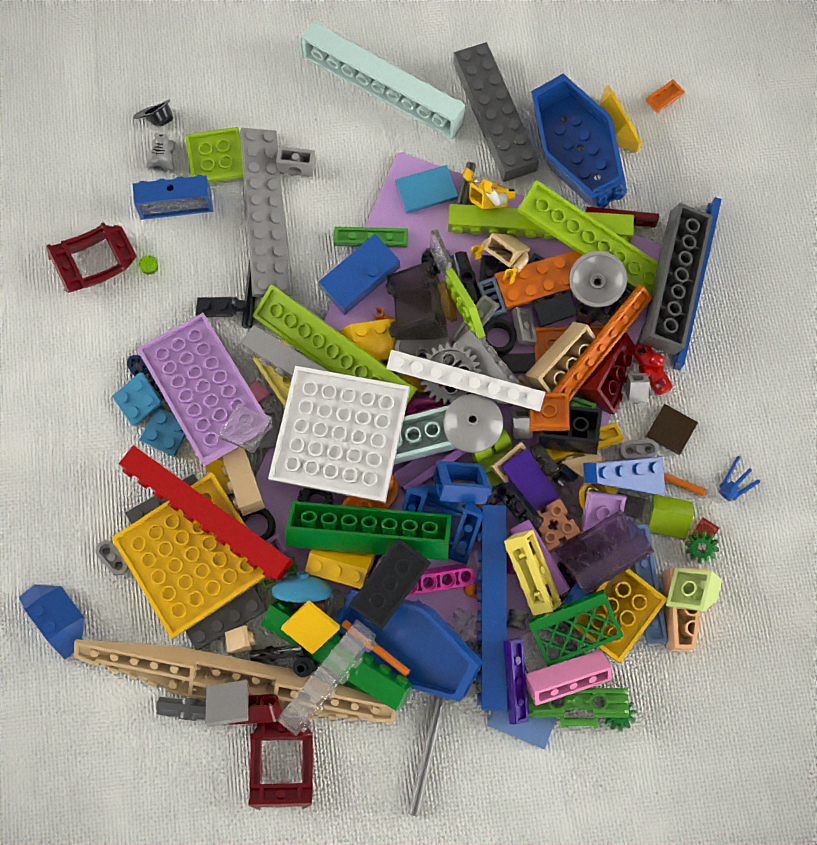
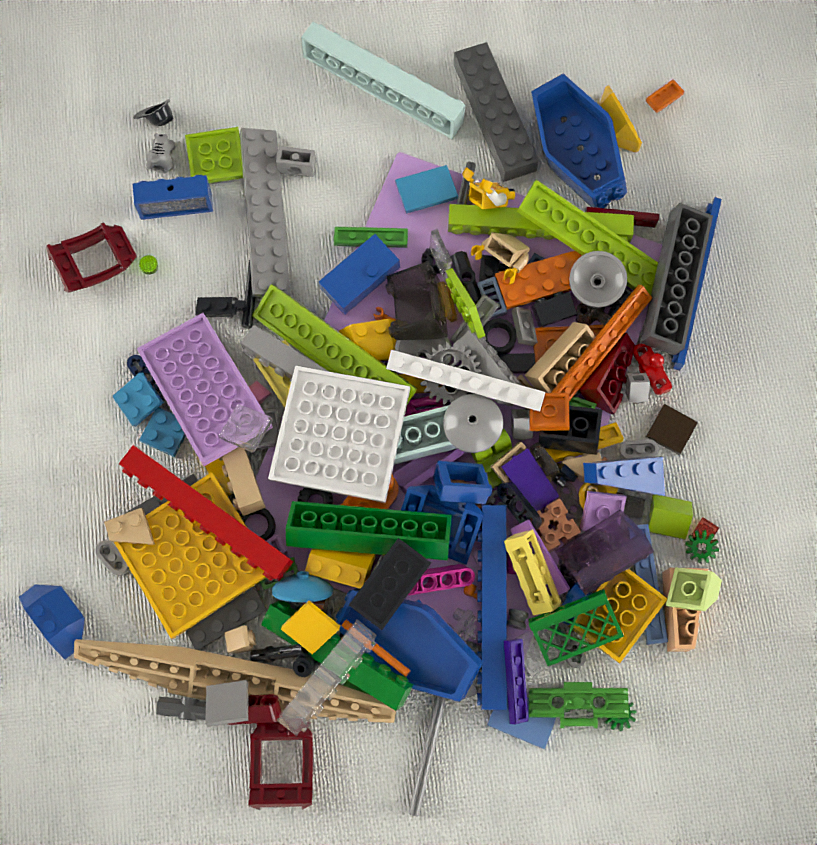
(130, 528): none -> tan wing
(568, 677): bright pink brick -> none
(684, 484): orange bar -> none
(730, 490): blue plant -> none

